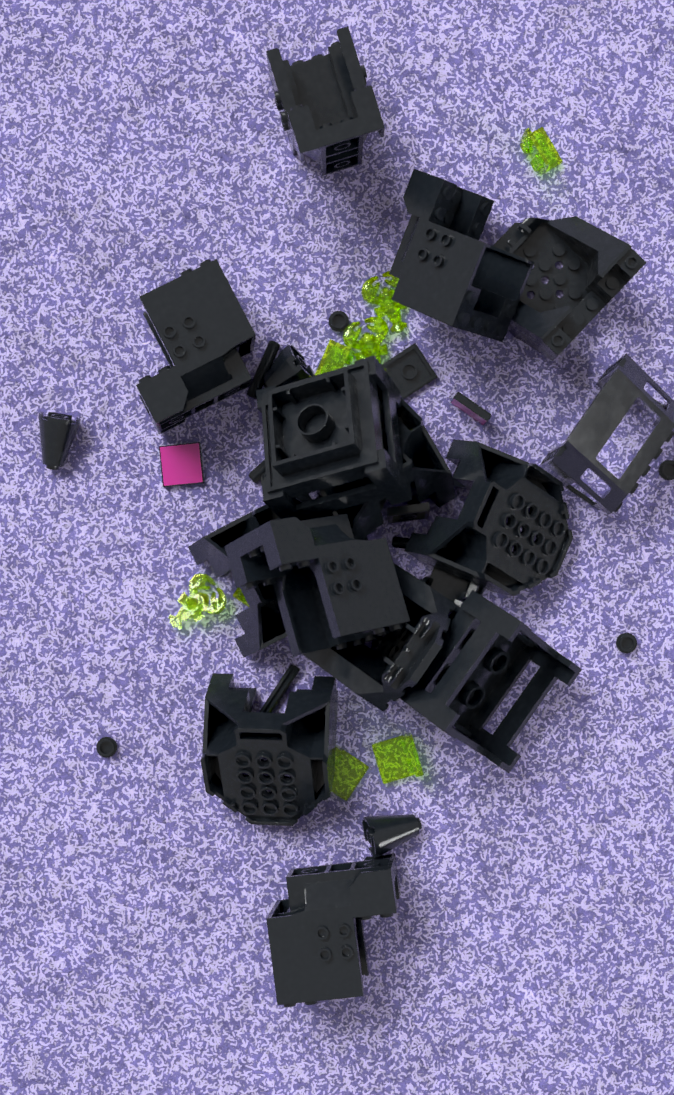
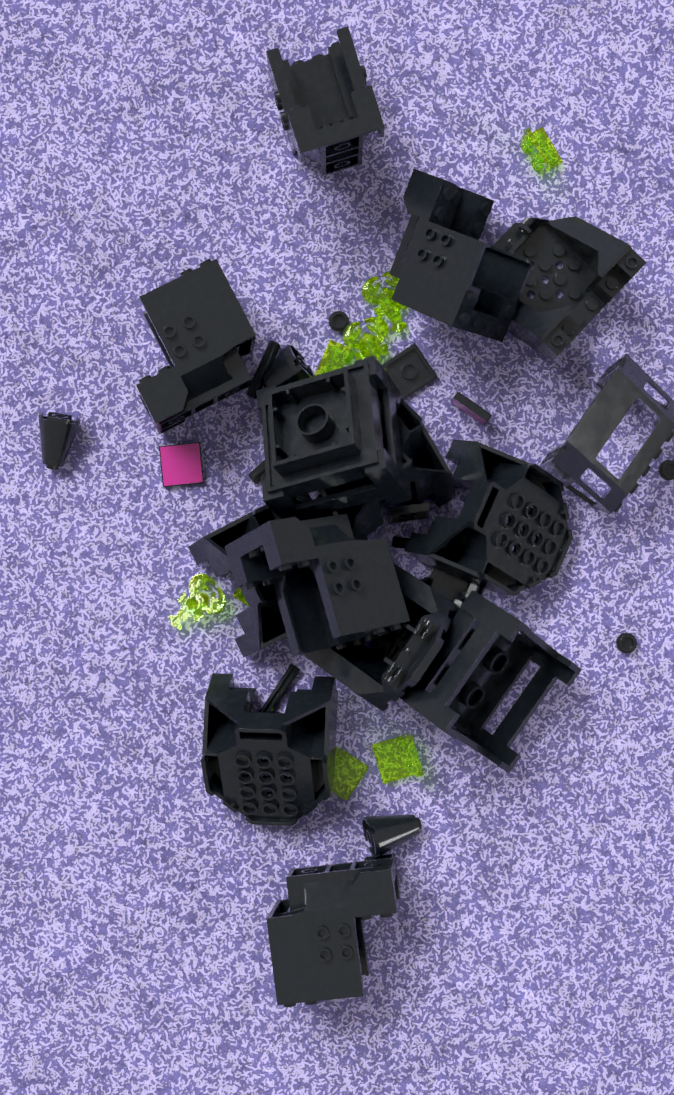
(106, 747): black plate -> none

